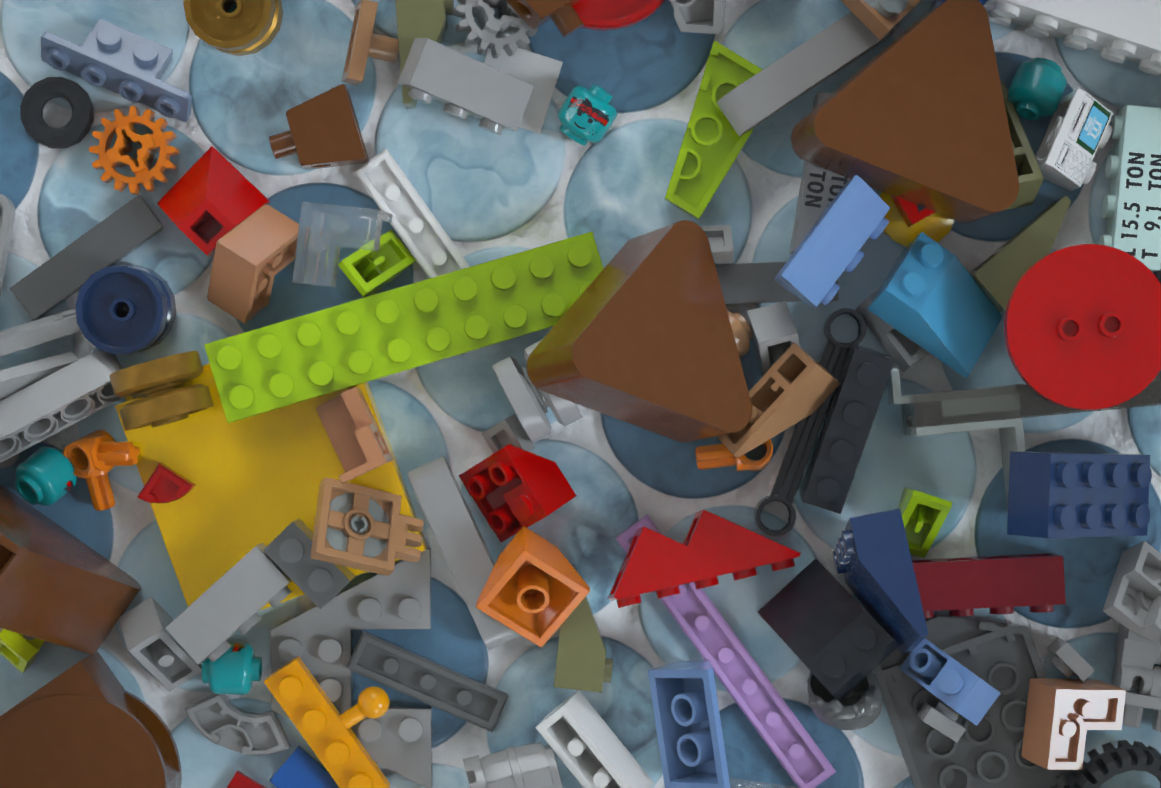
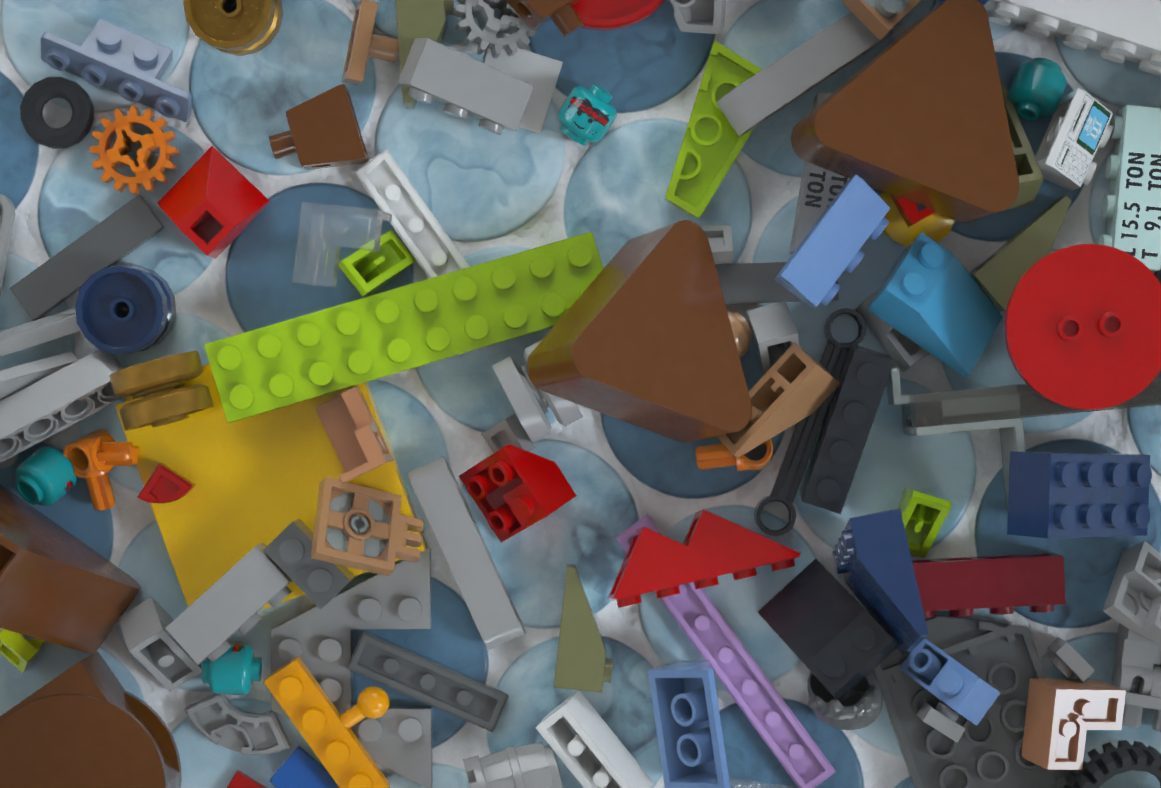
(249, 260): nougat panel -> none
(532, 588): orange slope -> none

